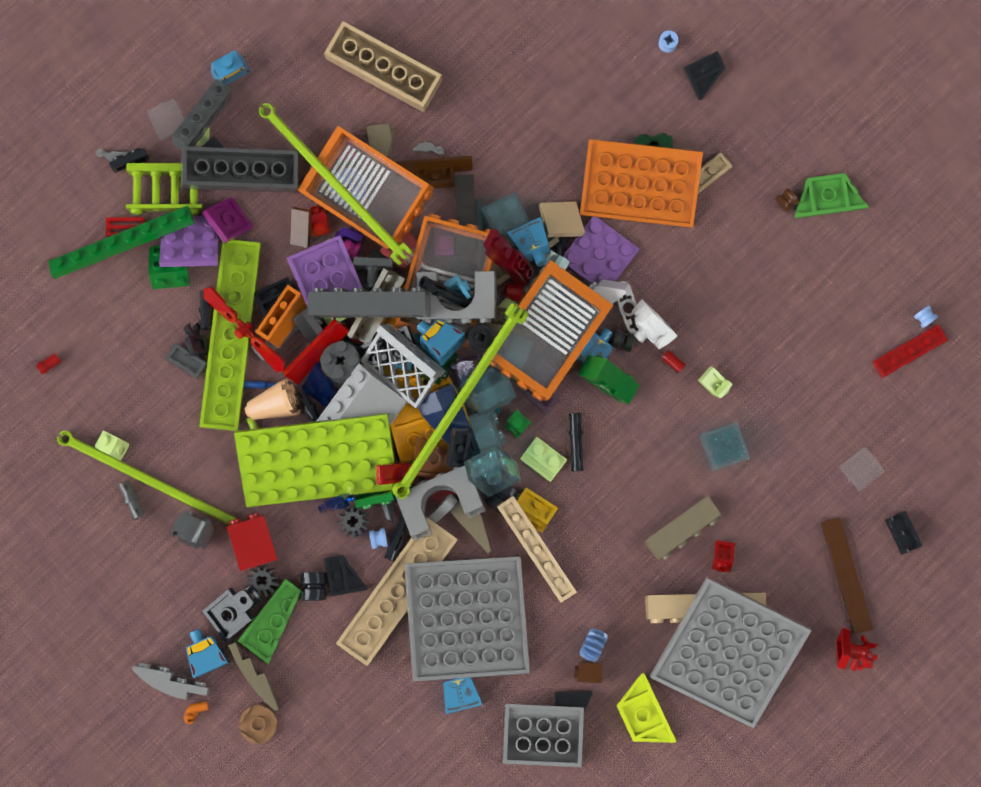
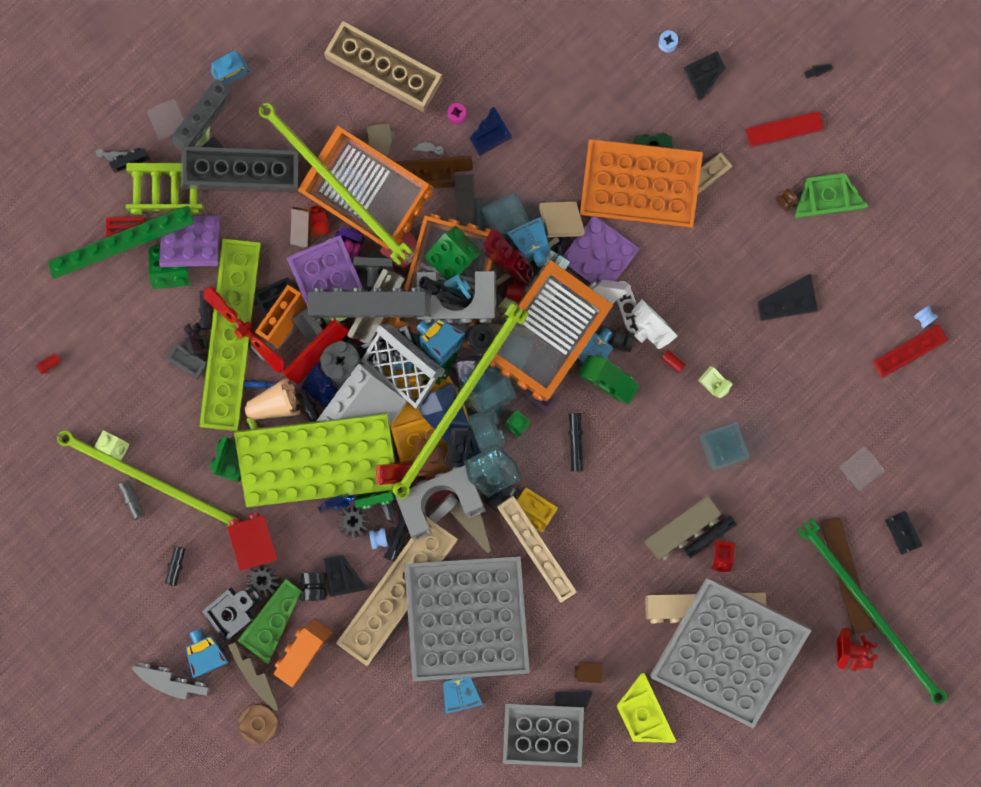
(175, 566): none -> black pin
(192, 530): dark grey brick -> none
(193, 710): orange arm -> none
(226, 462): none -> green bracket
(228, 220): magenta plate -> none
(301, 652): none -> orange wedge
(452, 253): none -> green bracket
(457, 118): none -> dark pink wheel
(490, 133): none -> clear blue wing
(543, 459): yellowish green plate -> none
(593, 644): medium blue gear -> none
(709, 537): none -> black pin
(784, 129): none -> red tile
(790, 301): none -> black wing
(818, 70): none -> black bar
(871, 610): none -> green hinge

